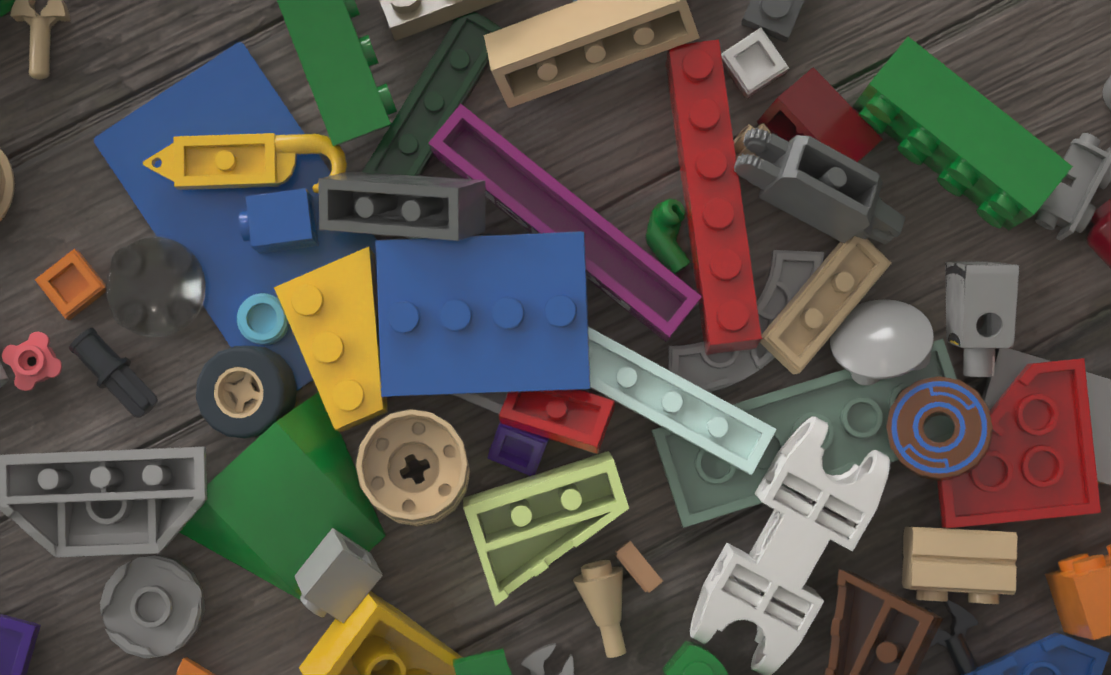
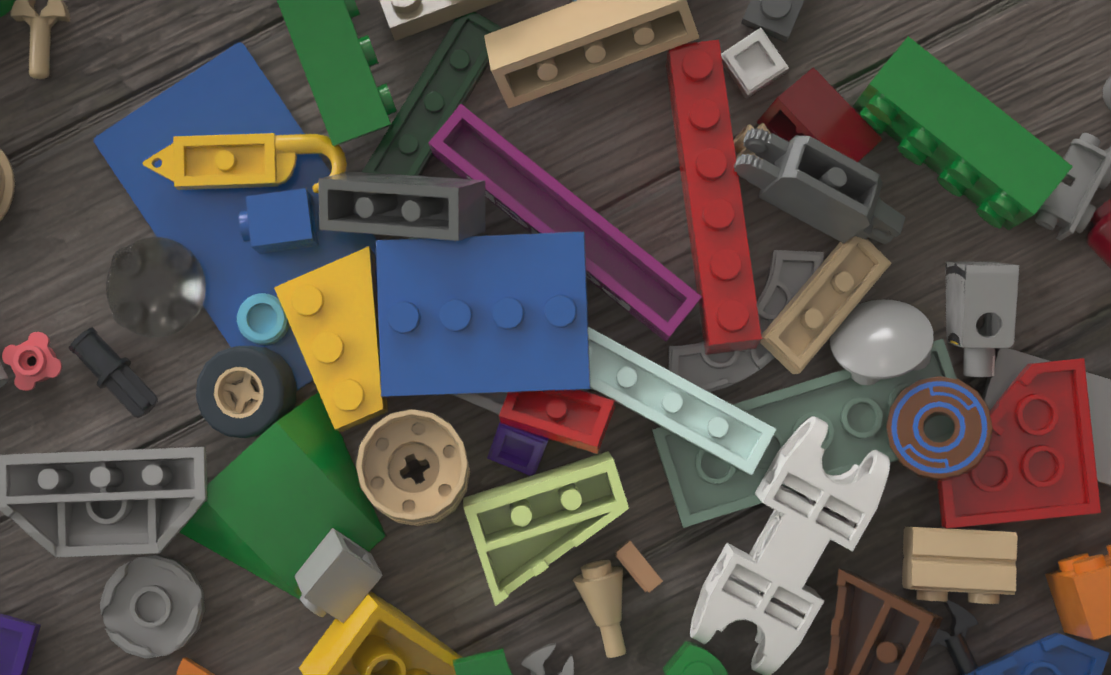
(71, 284): orange tile -> none
(663, 234): green arm -> none

